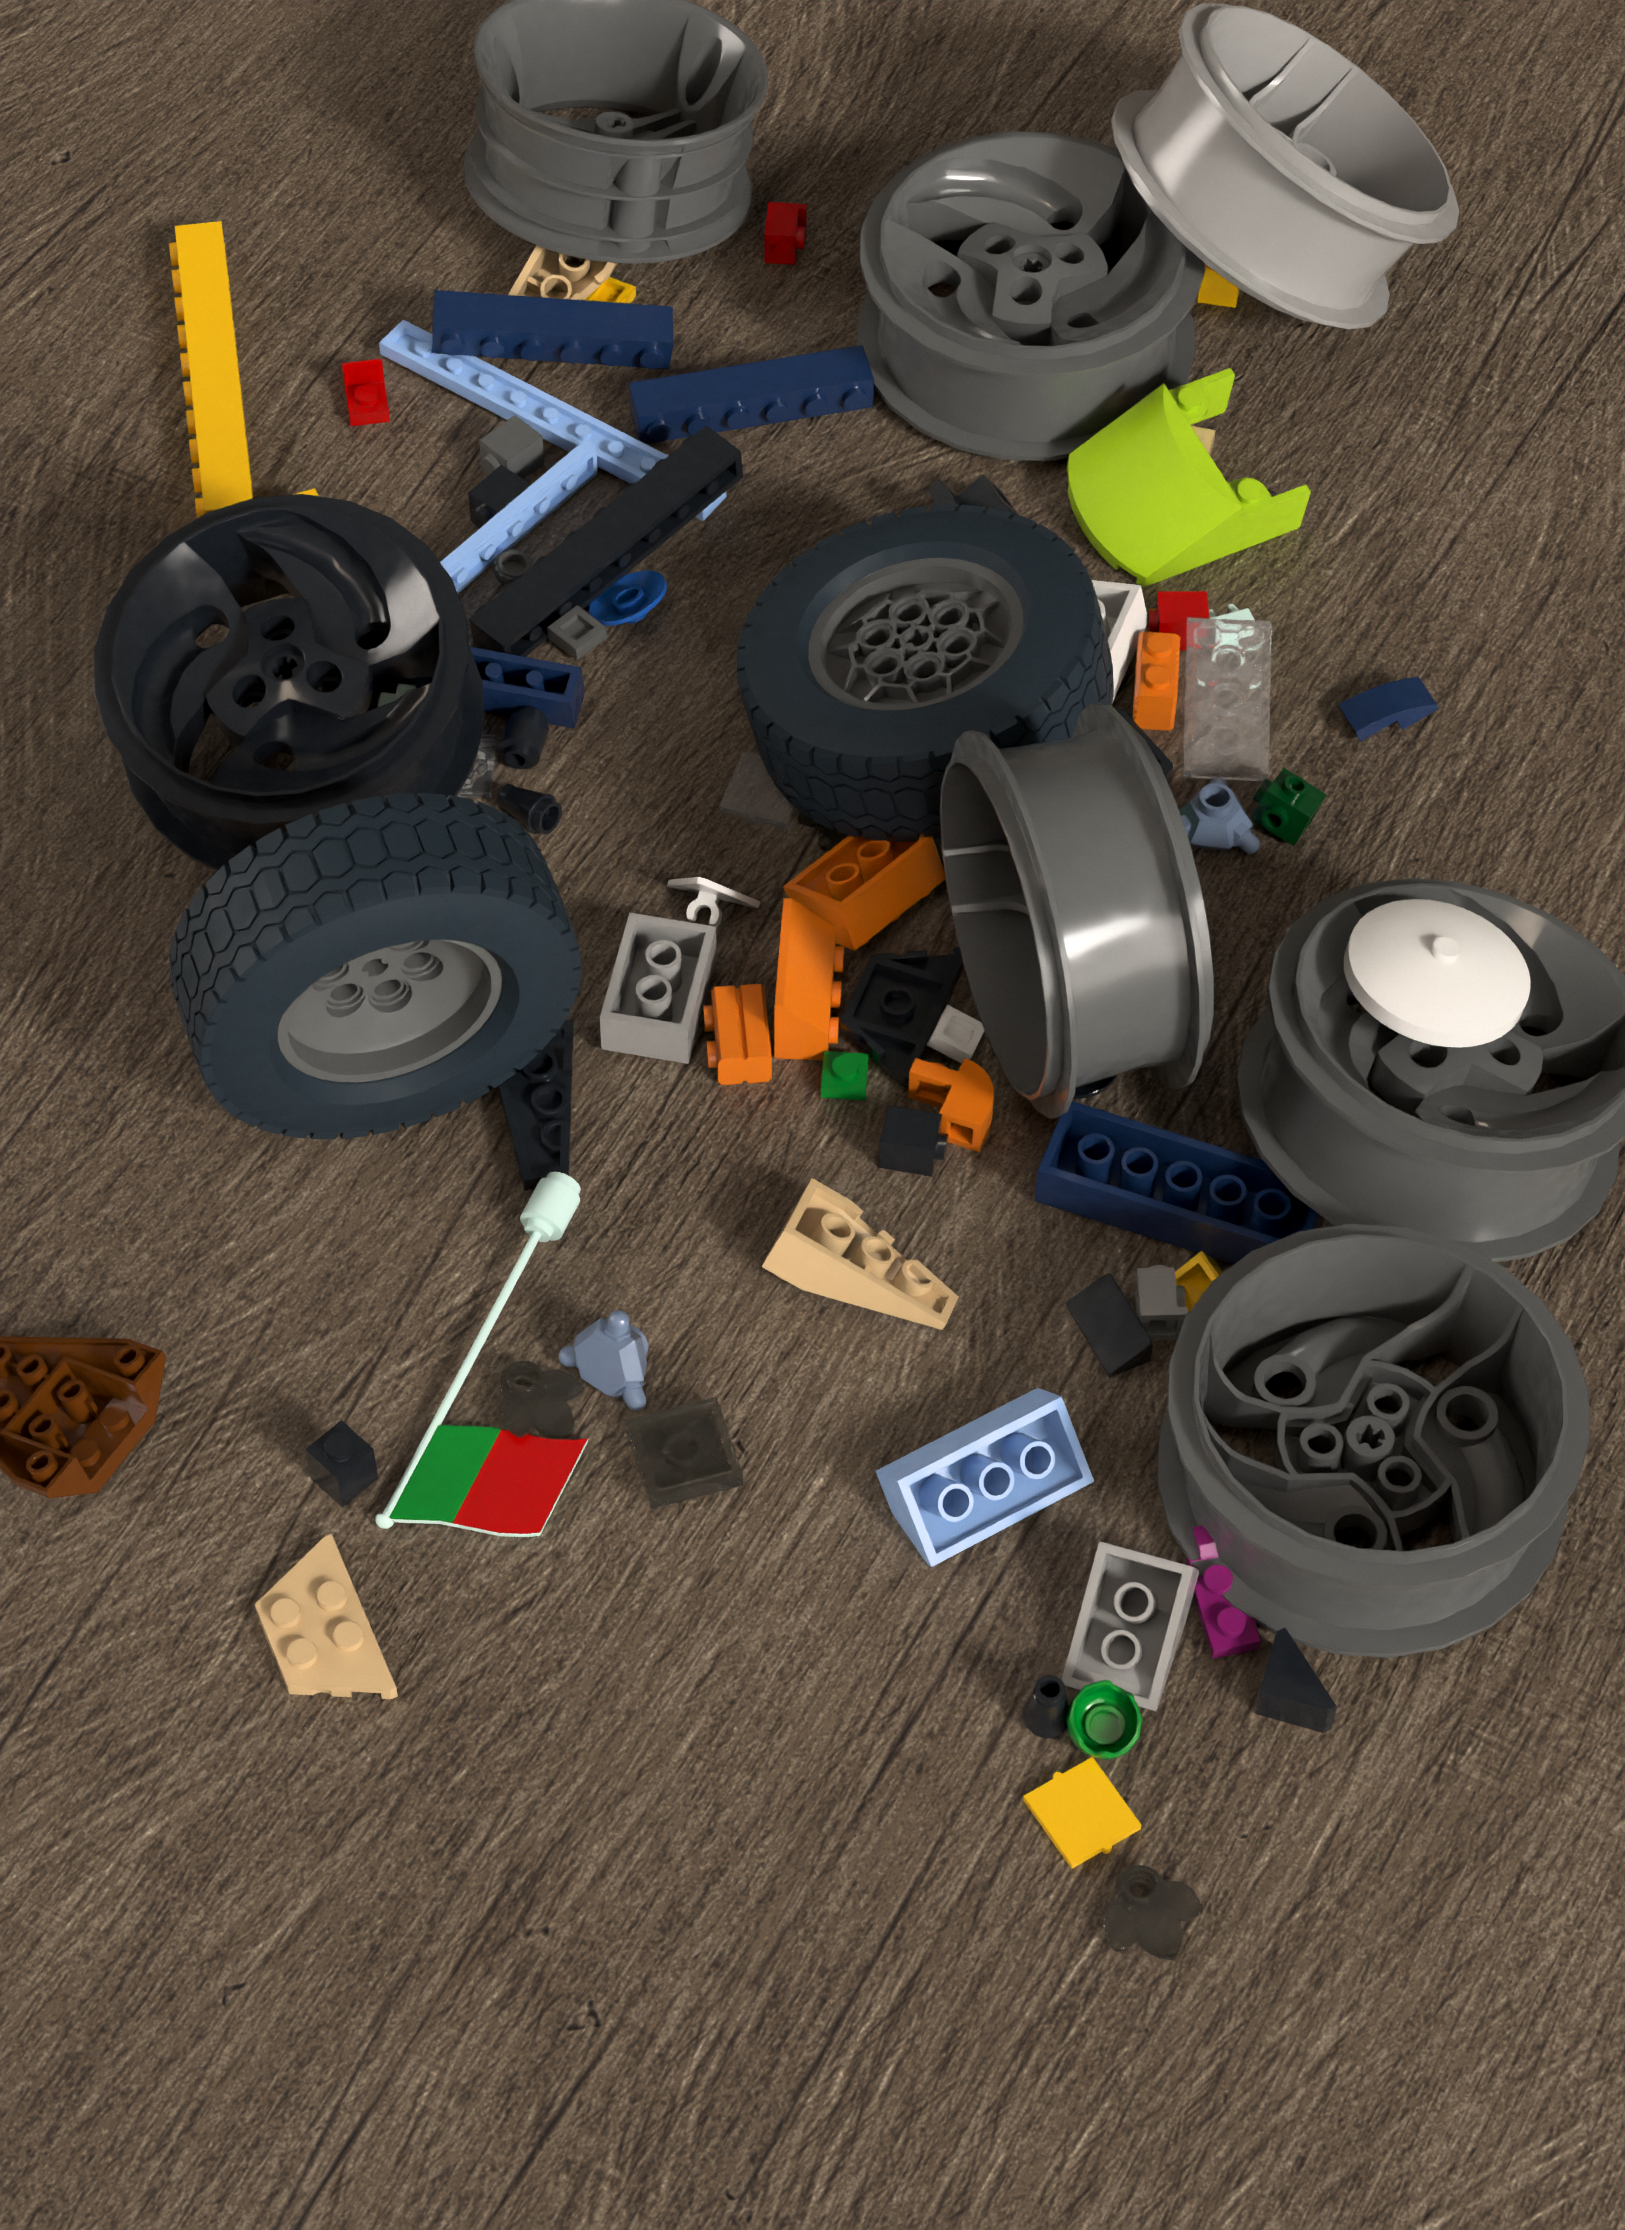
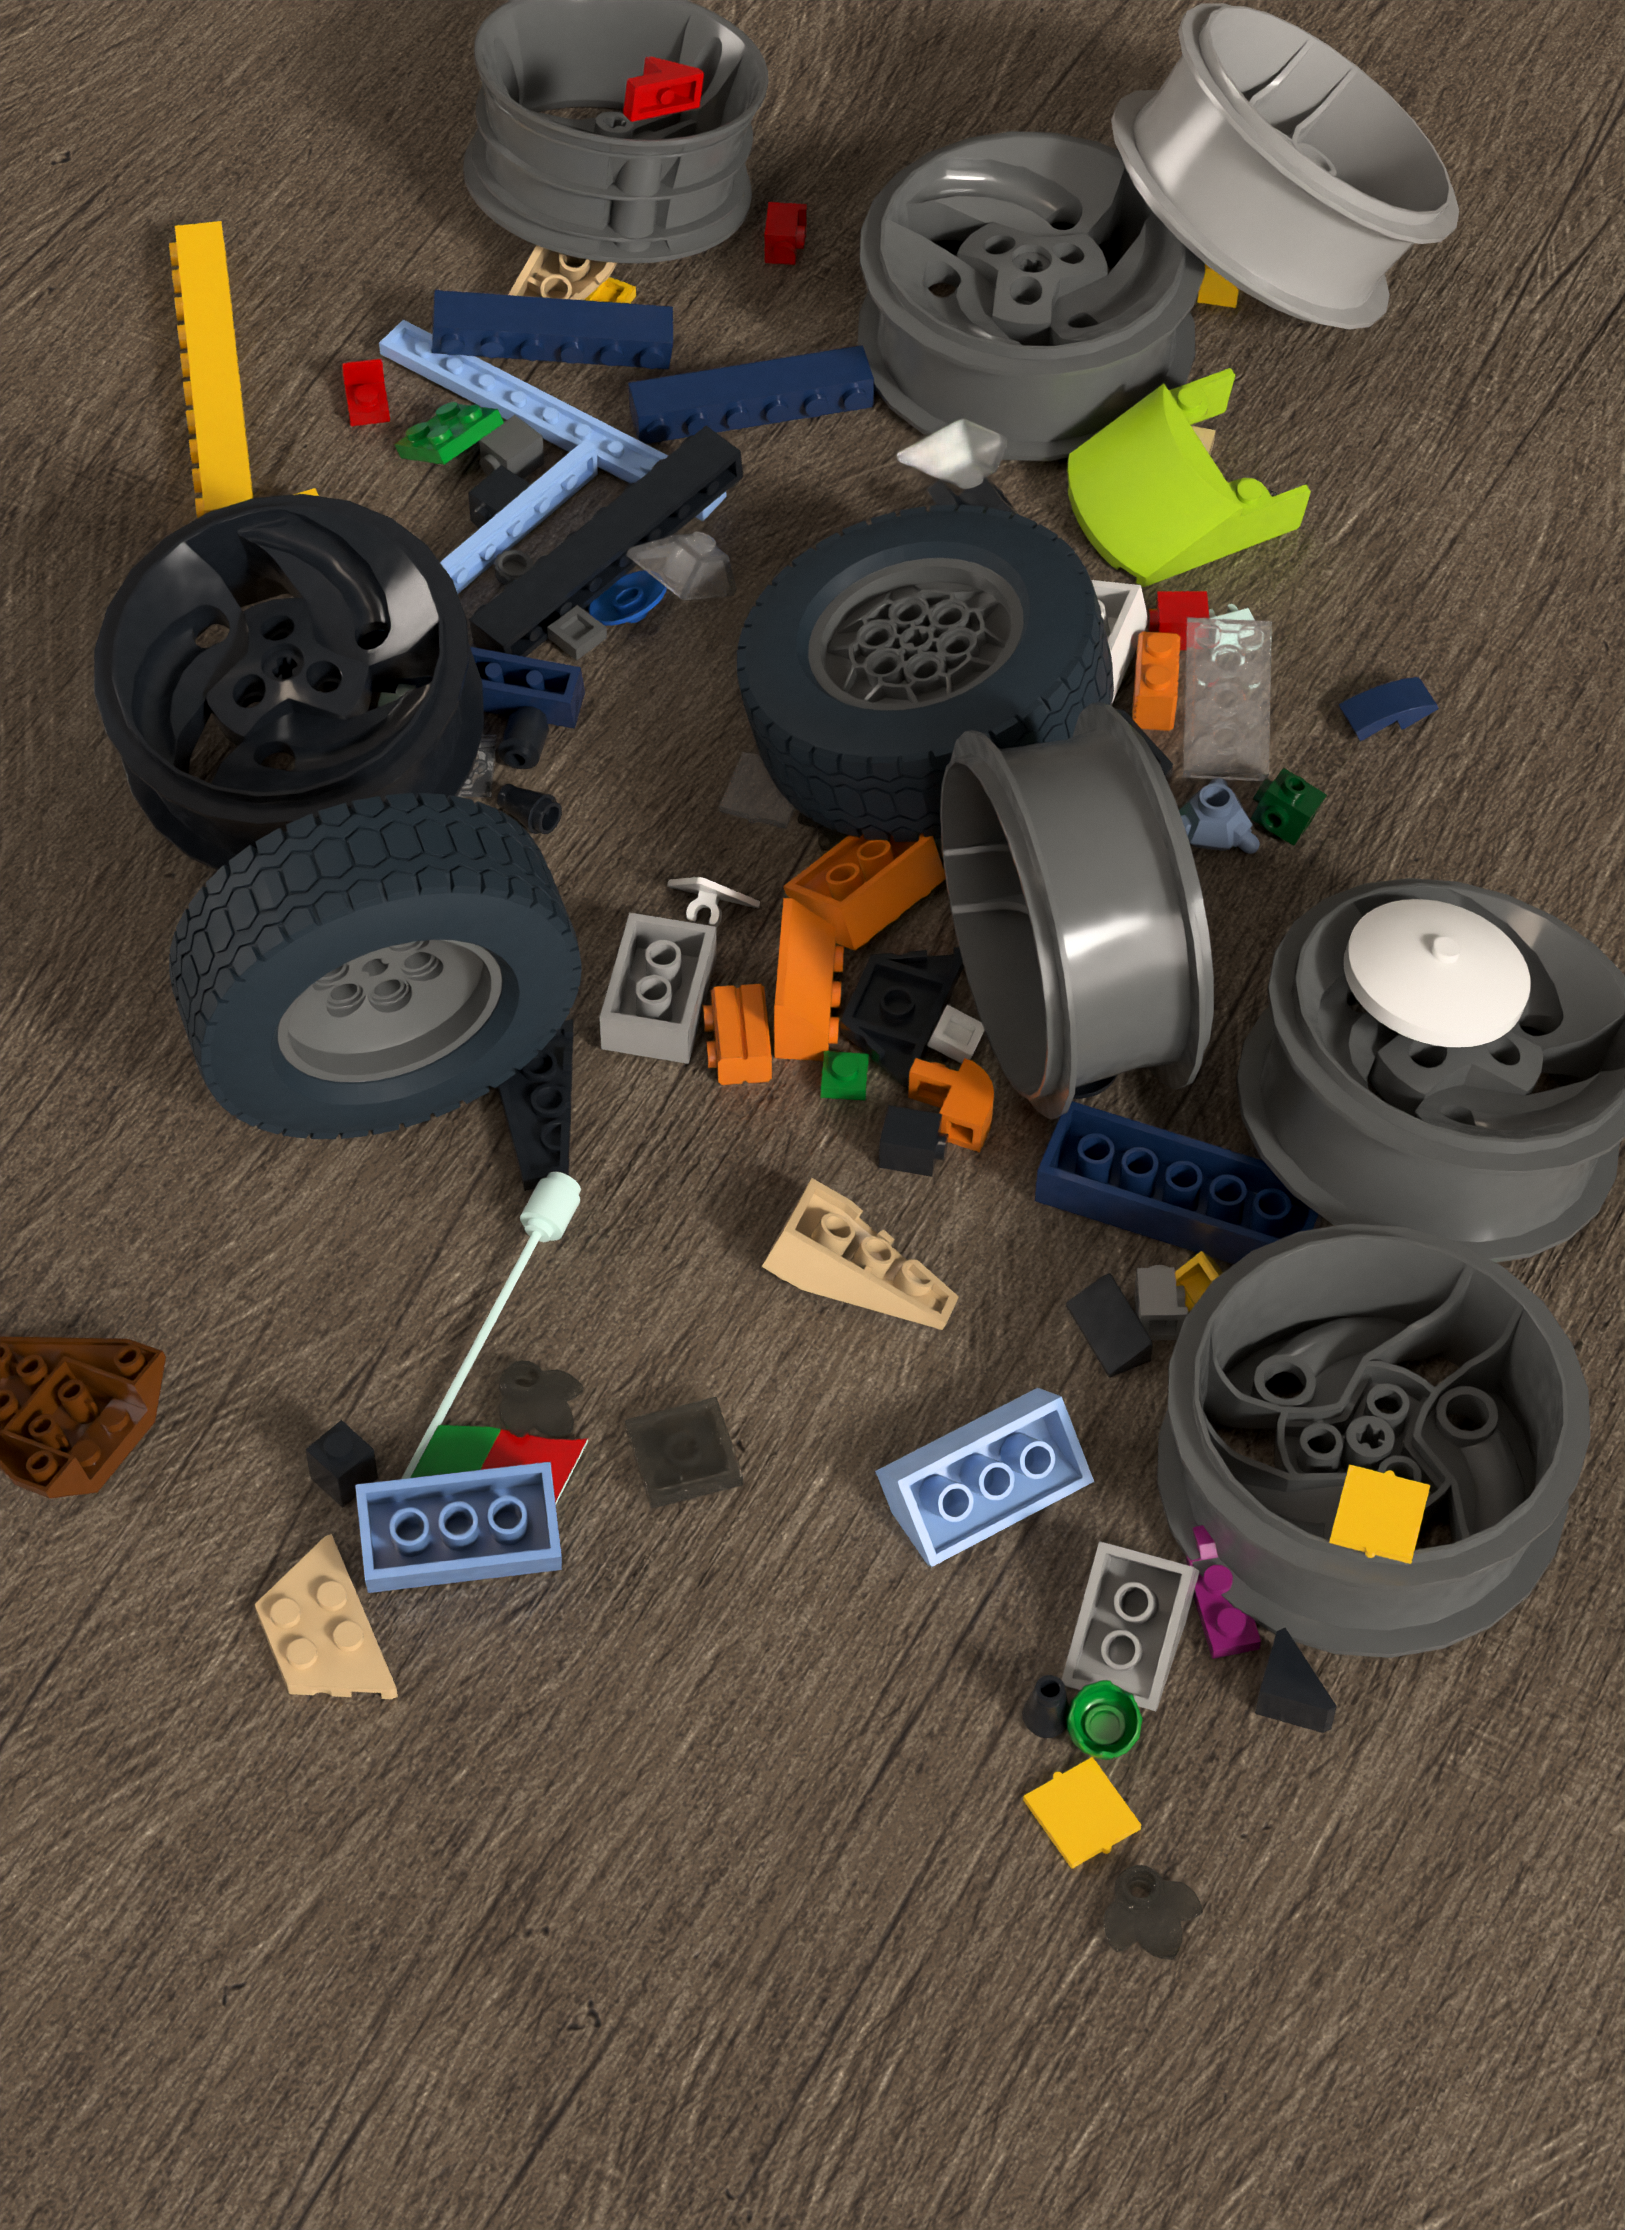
(448, 433): none -> green plate
(458, 1527): none -> medium blue brick
(611, 1358): sand blue rock -> none
(662, 90): none -> red slope
(687, 565): none -> clear slope
(957, 454): none -> clear slope
(1379, 1514): none -> yellow piece

